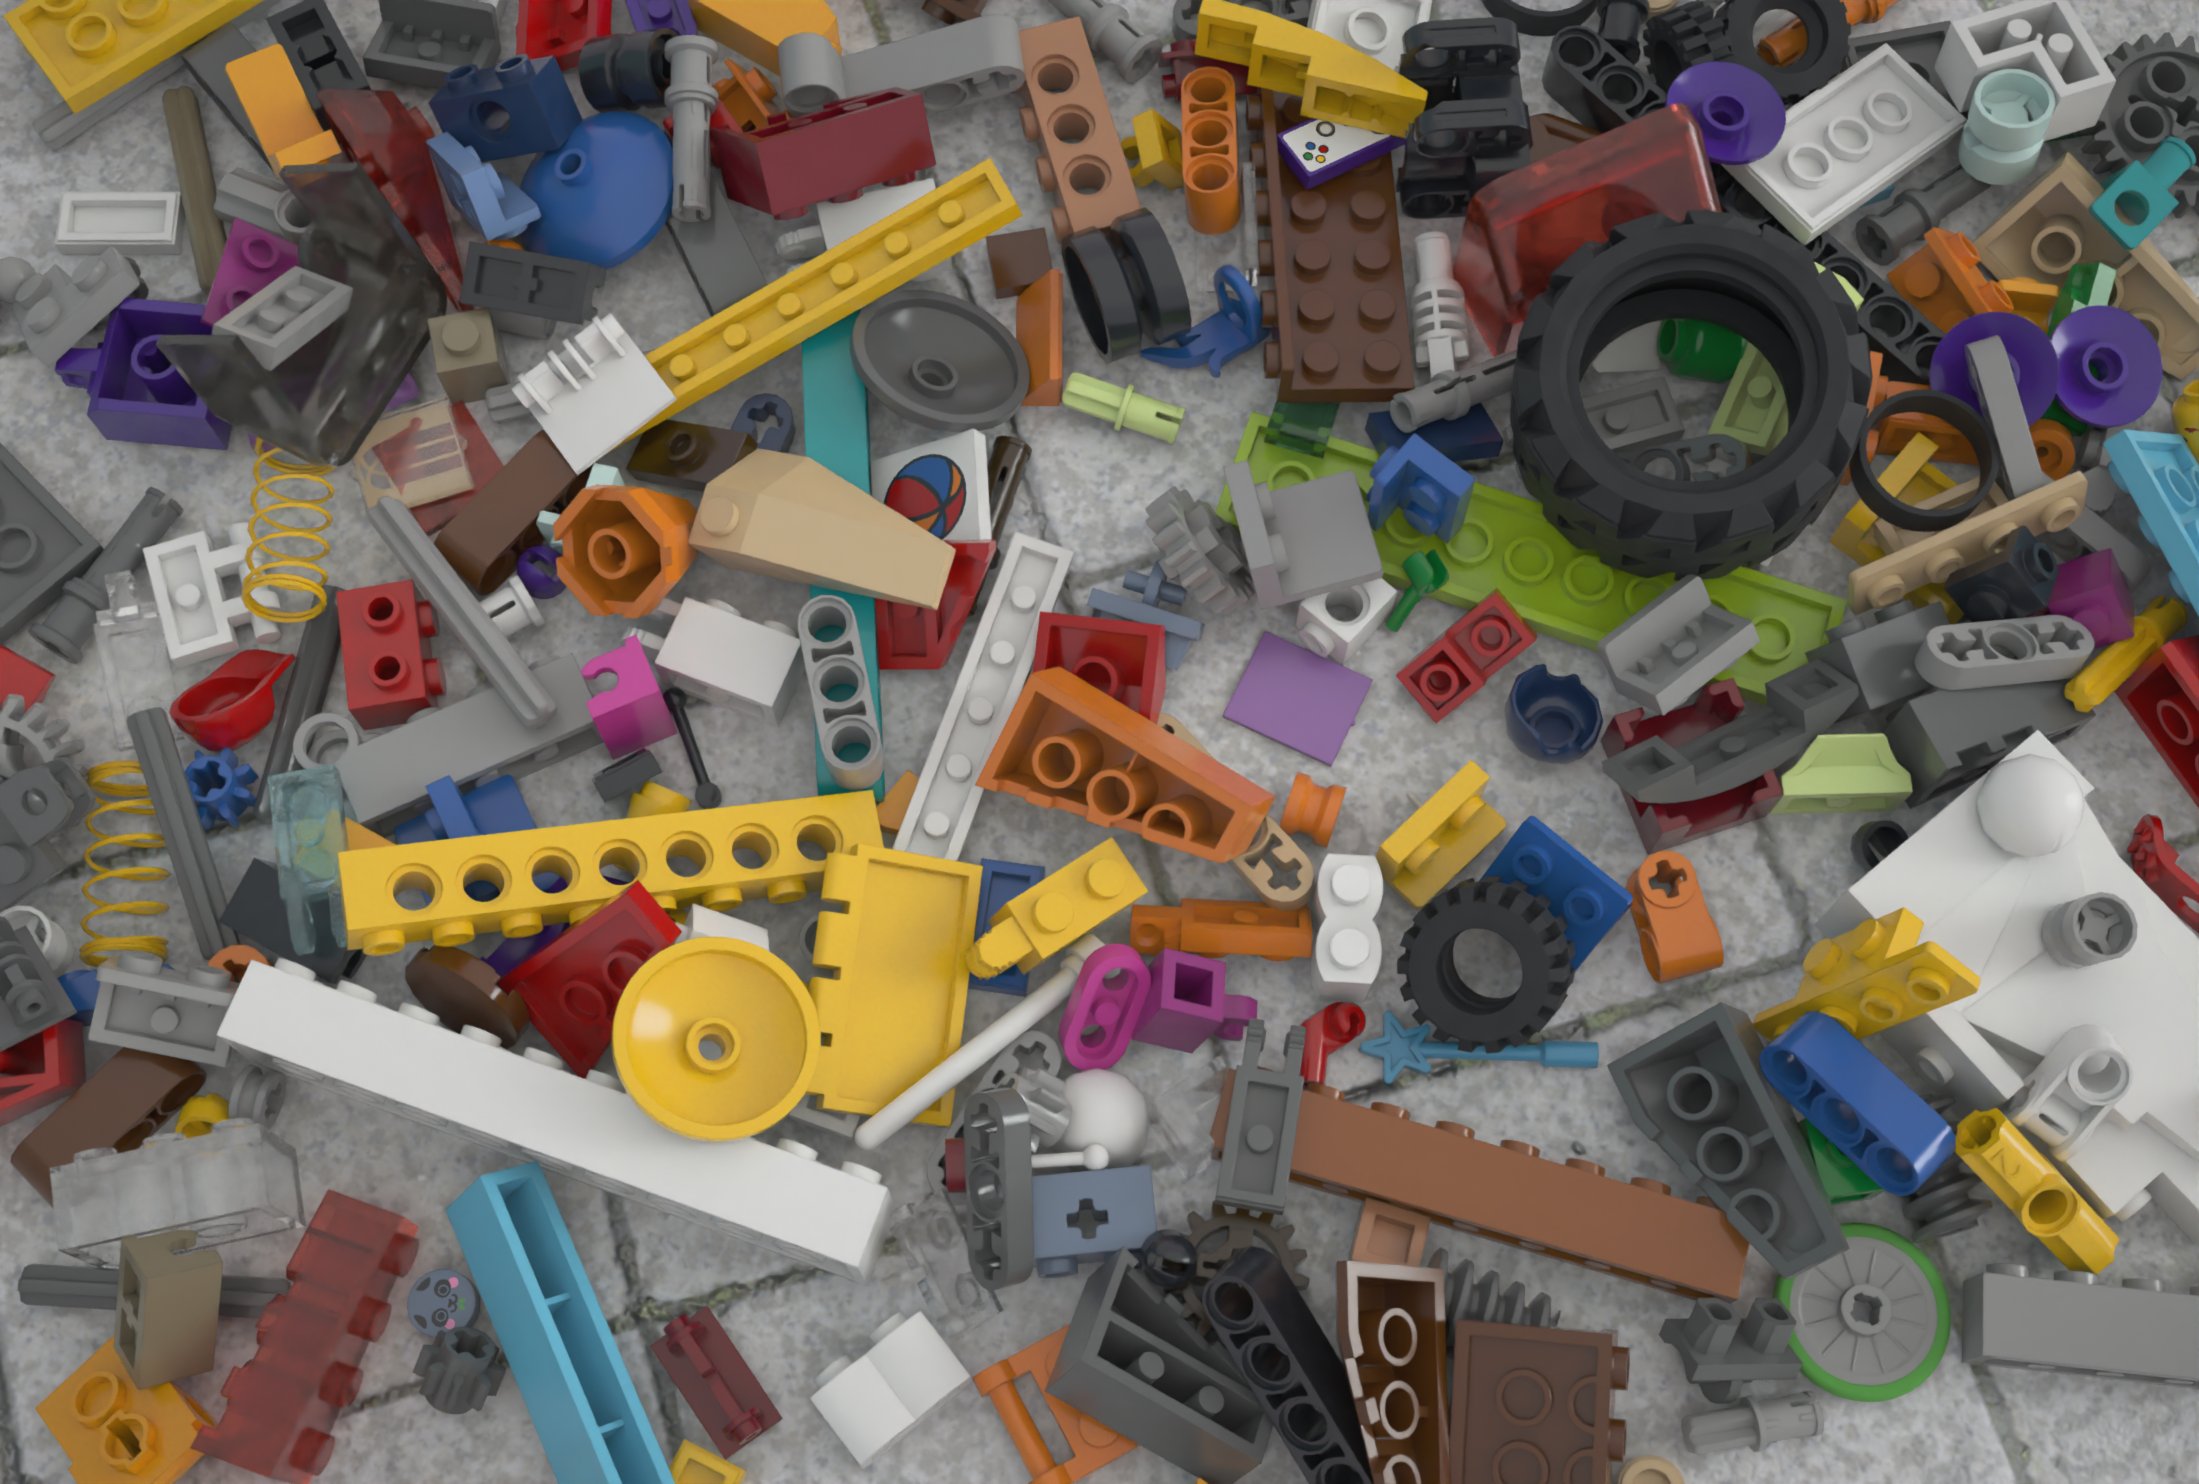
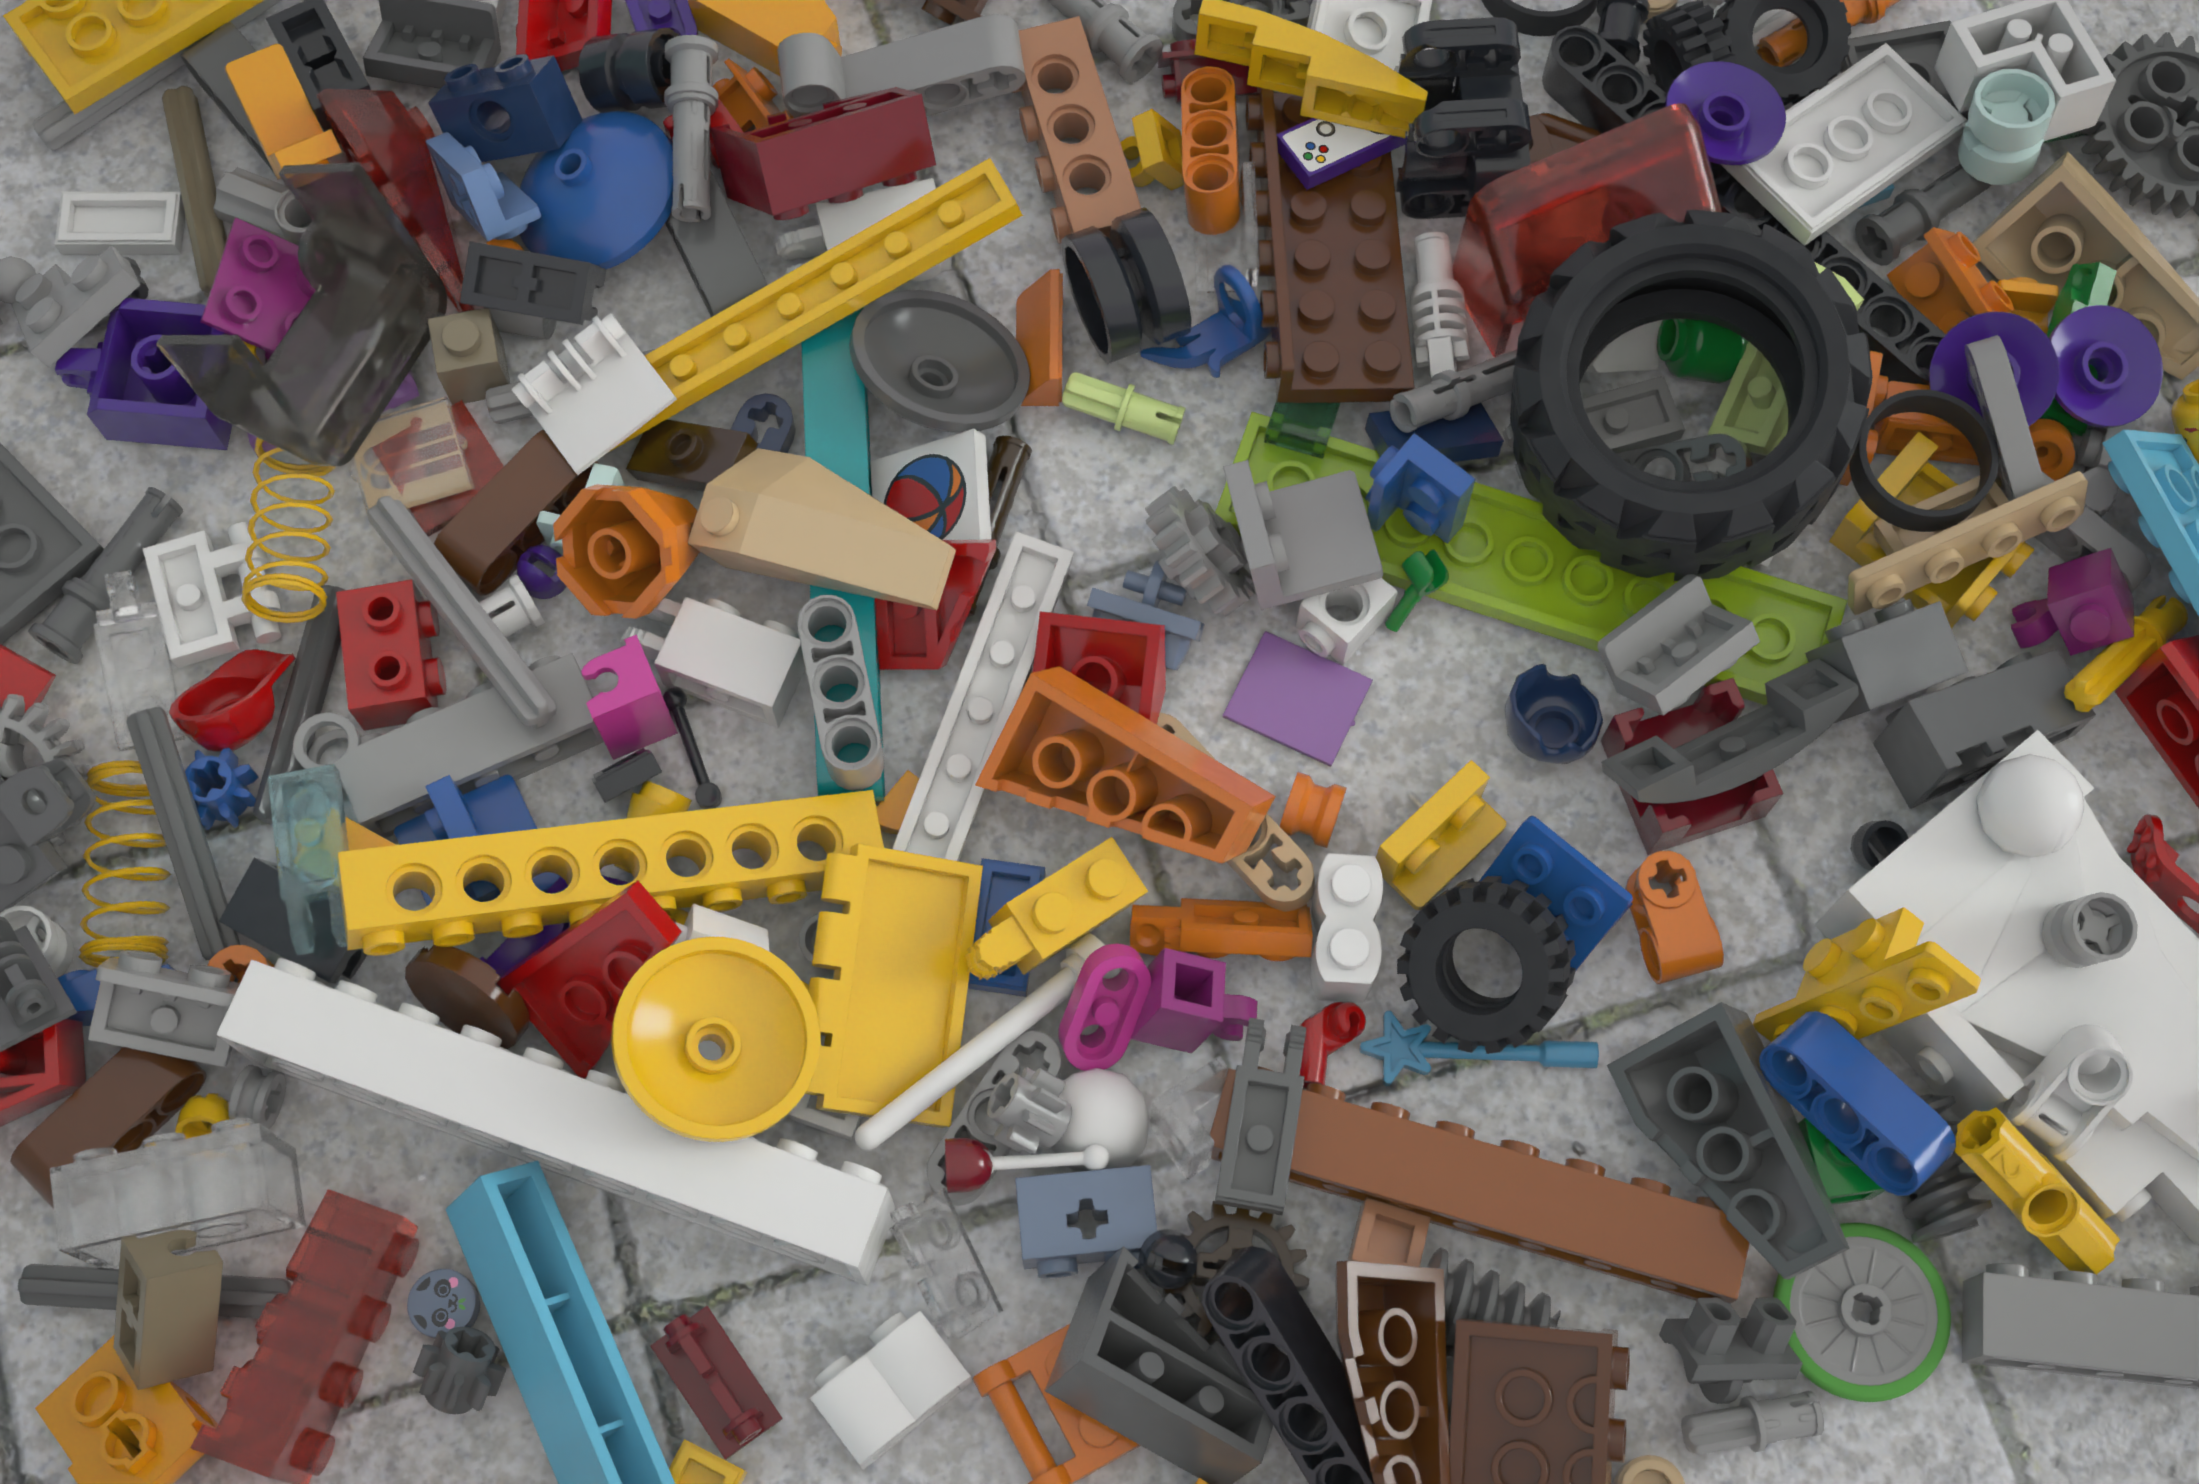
(286, 314): light grey plate -> none
(992, 1125): dark grey beam -> none
(1017, 260): reddish brown tile -> none
(1466, 655): red slope -> none
(1844, 777): yellowish green slope -> none
(1963, 655): light grey beam -> none
(2008, 582): black bracket -> none
(2142, 192): teal bracket -> none

